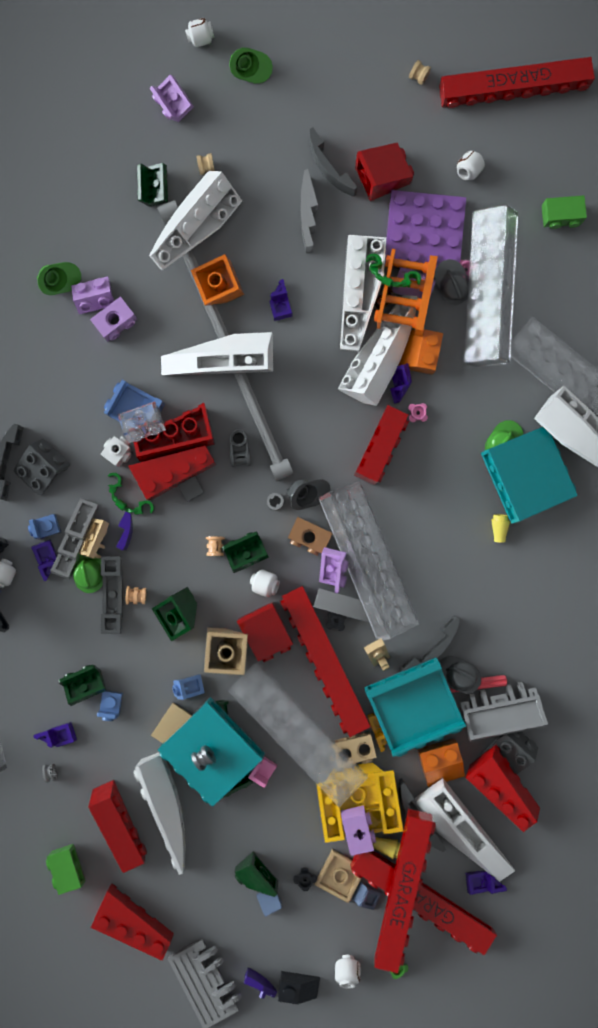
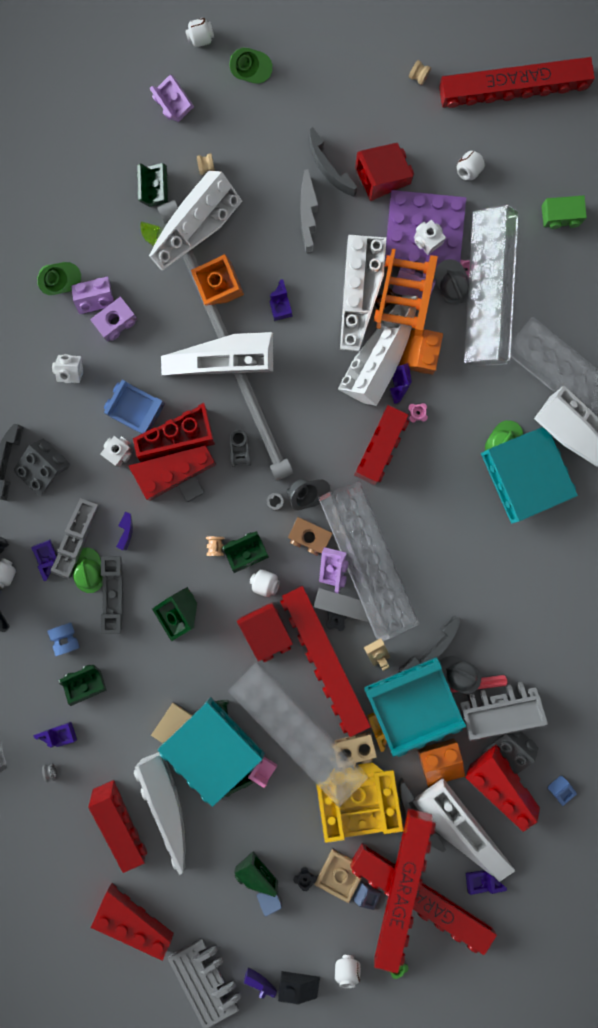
(44, 527): medium blue bracket -> none
(62, 632): none -> medium blue wheel
(65, 869): bright green brick -> none
(68, 368): none -> white brick
(93, 538): tan plate -> none
(110, 705): medium blue bracket -> none
(120, 504): green piece -> none
(132, 420): clear brick -> none
(135, 595): light nougat bush -> none
(149, 232): none -> clear neon green tile
(188, 687): medium blue bracket -> none
(203, 758): flat silver wheel -> none
(225, 651): tan slope -> none
(354, 820): lavender brick -> none
(386, 280): green piece -> none
(388, 847): light yellow cone -> none
(429, 236): none -> white brick
(500, 527): light yellow cone -> none
(562, 790): none -> medium blue slope

